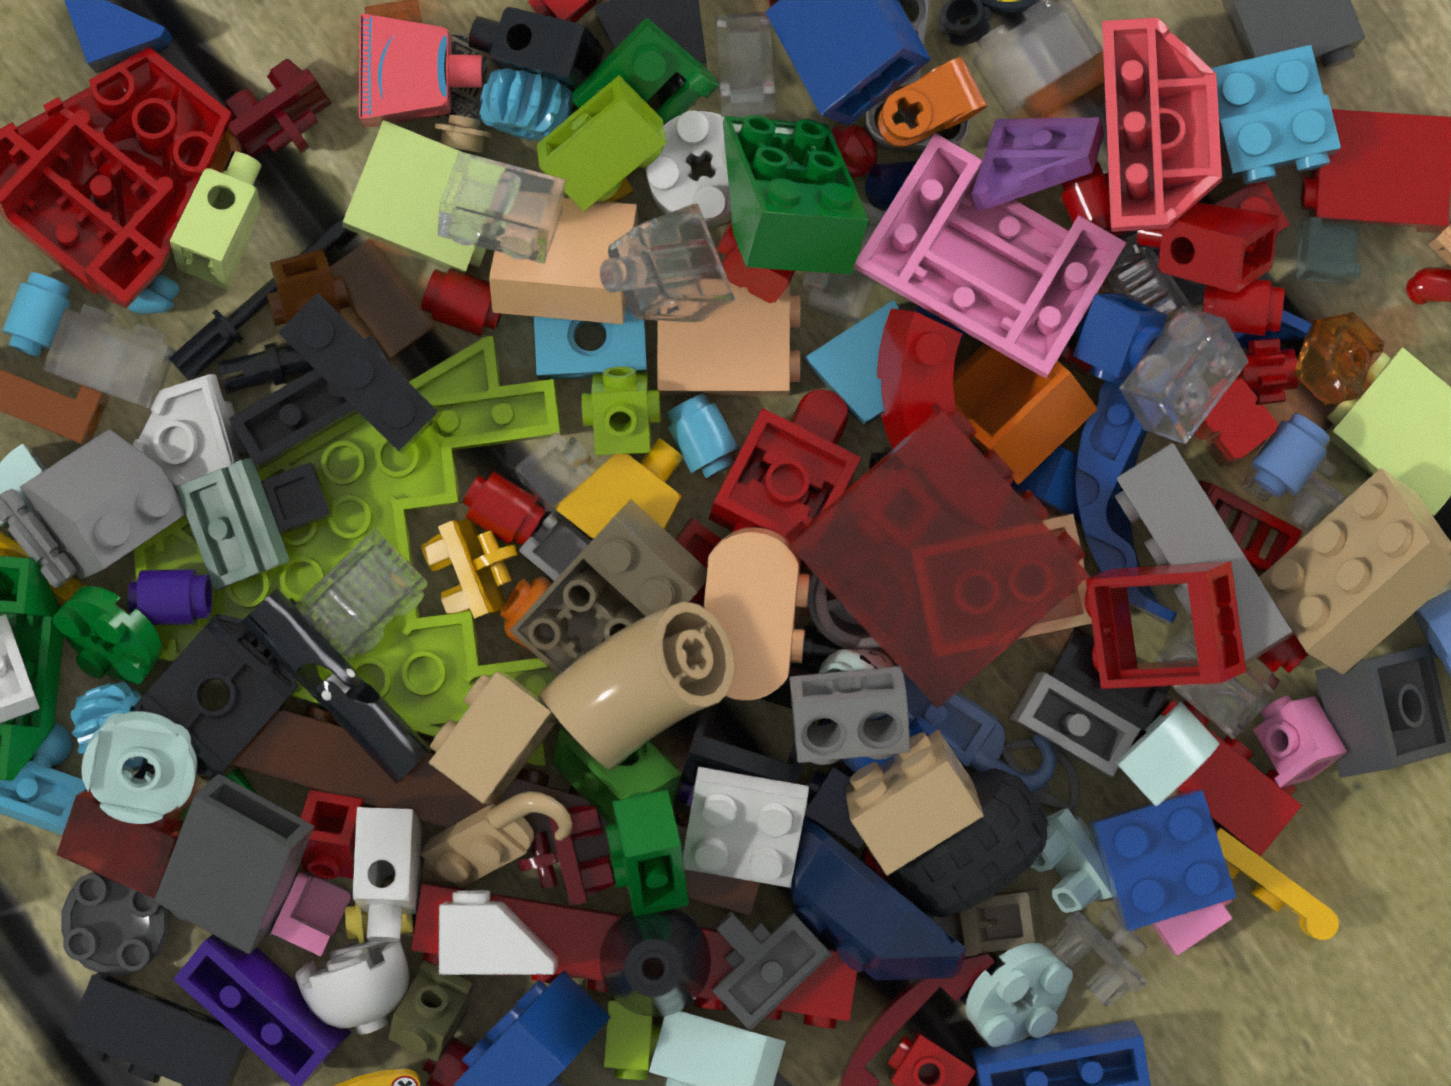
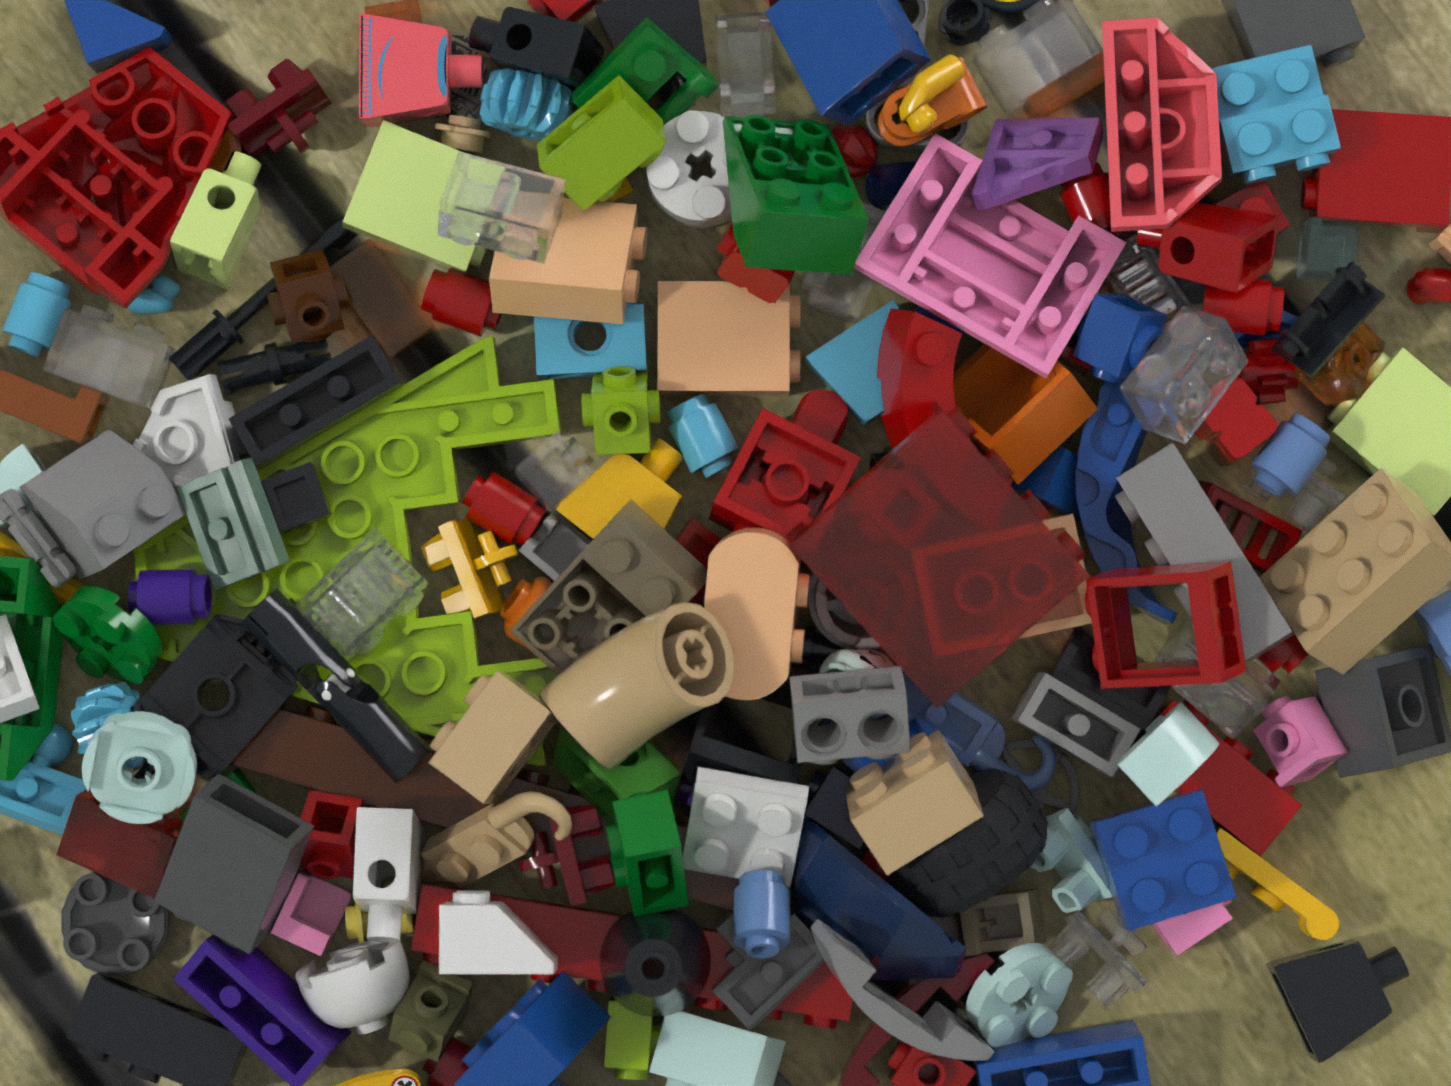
(359, 373): black brick -> none
(668, 269): clear torso -> none
(761, 913): none -> medium blue brick
(924, 88): none -> yellow arm
(937, 1032): none -> light grey slope
(1328, 320): none -> black hinge
(1336, 993): none -> black torso

